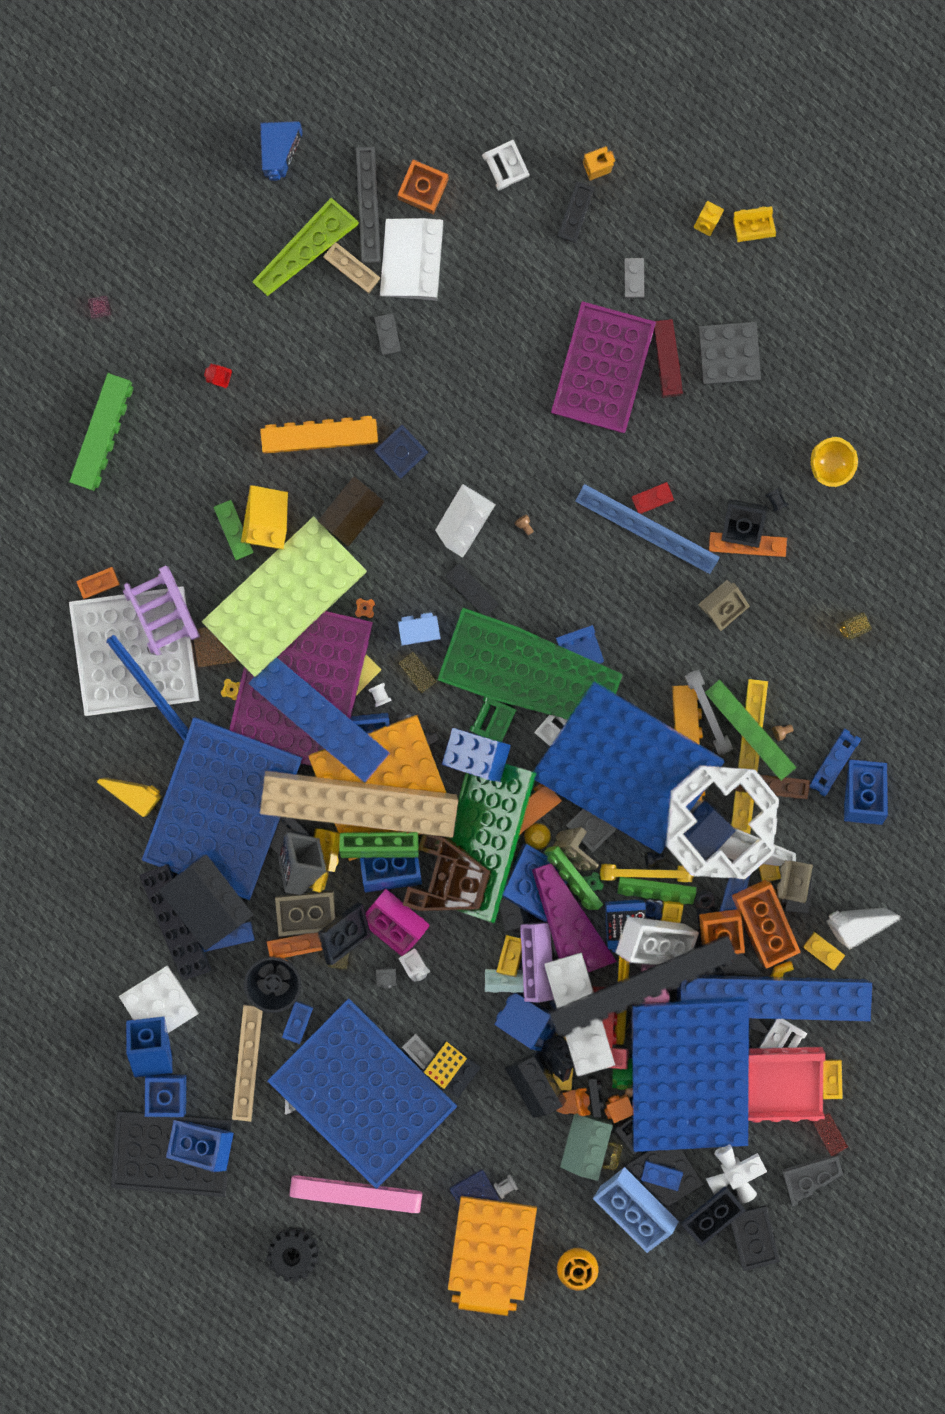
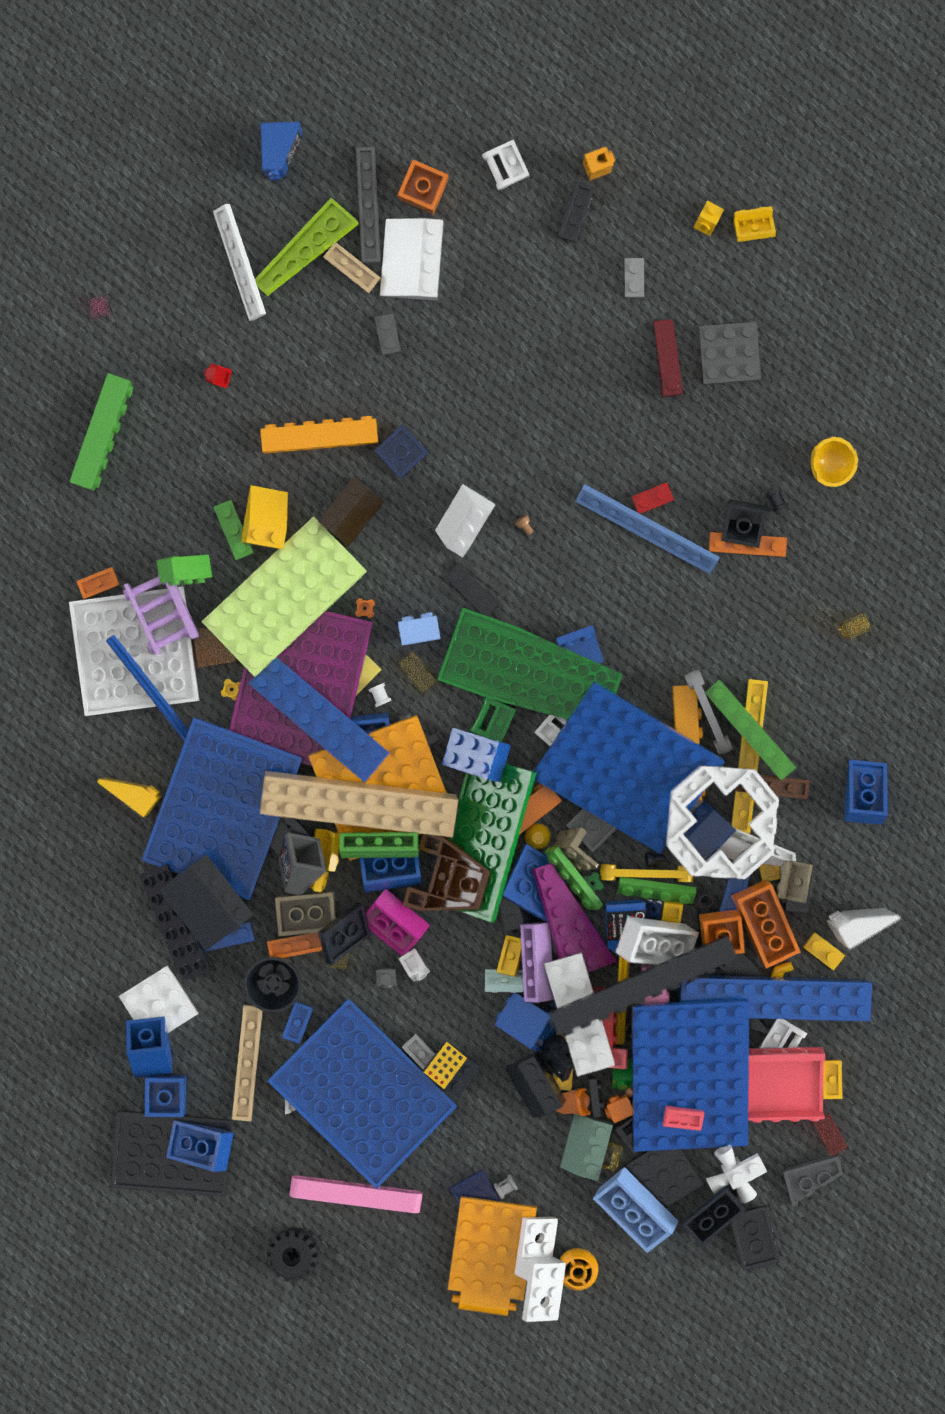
(184, 570): none -> bright green brick
(239, 262): none -> white tile
(540, 1269): none -> white bracket
(603, 367): magenta plate -> none
(661, 1175): blue plate -> none
(683, 1118): none -> coral plate
(724, 604): dark tan bracket -> none
(779, 731): medium nougat piece -> none
(834, 762): blue plate -> none

